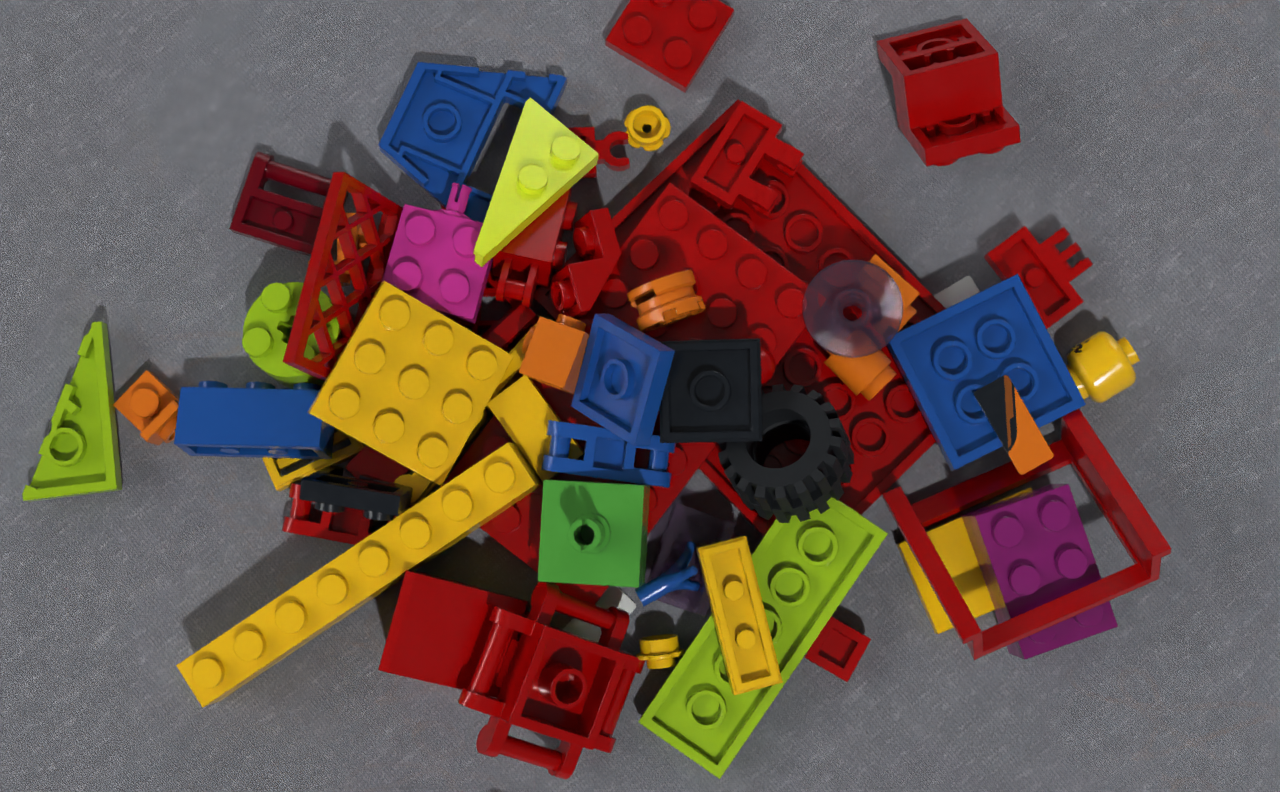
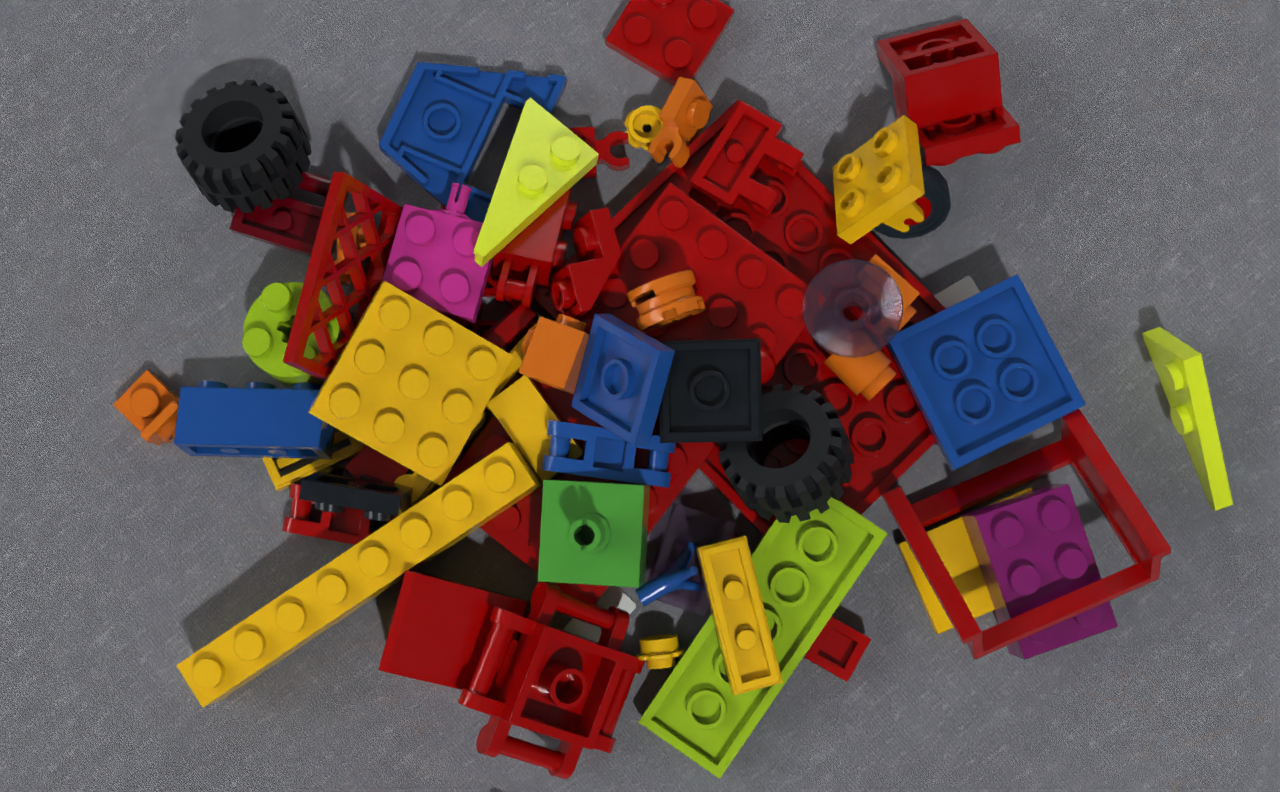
(83, 442): lime wing -> none
(227, 122): none -> black tyre
(683, 118): none -> orange plate
(889, 187): none -> yellow plate
(1013, 424): sticker -> none
(1041, 270): red hinge -> none
(1102, 366): yellow head -> none
(1191, 411): none -> neon yellow wing

